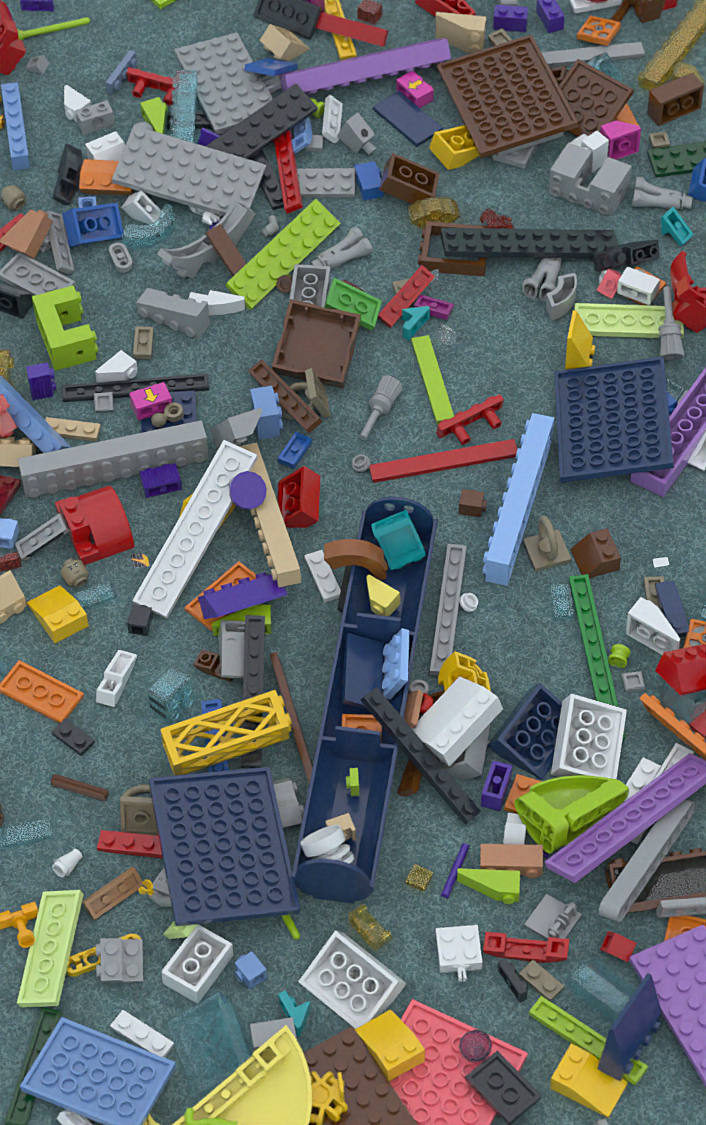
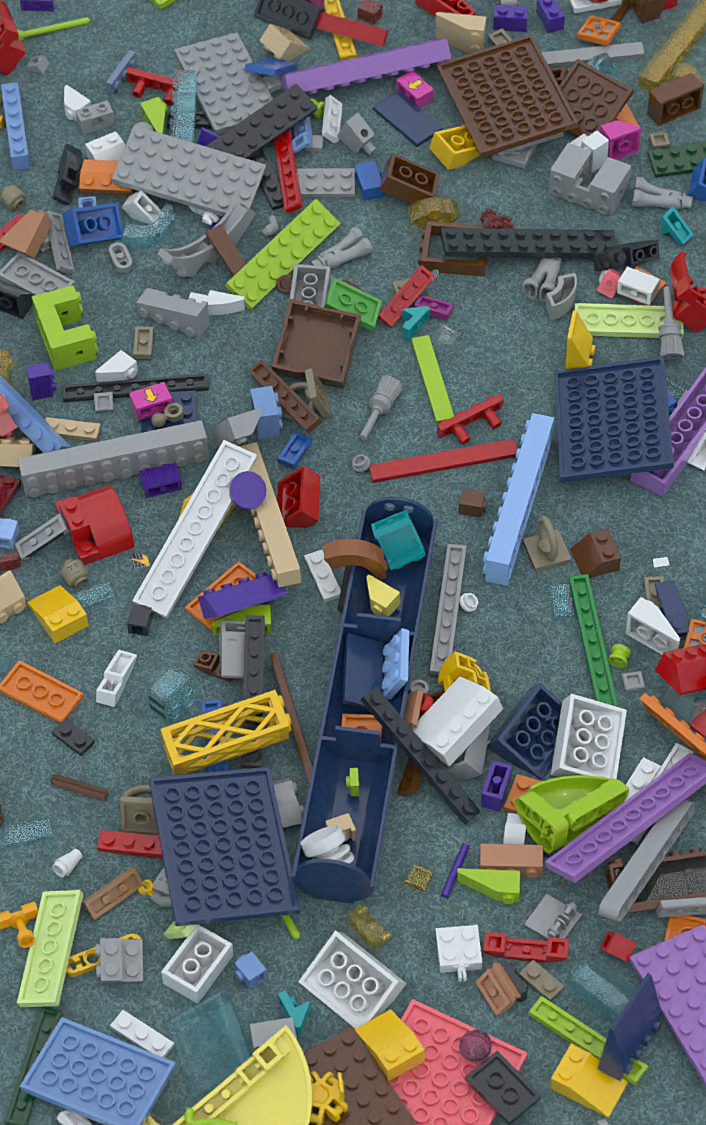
(498, 989): none -> nougat plate

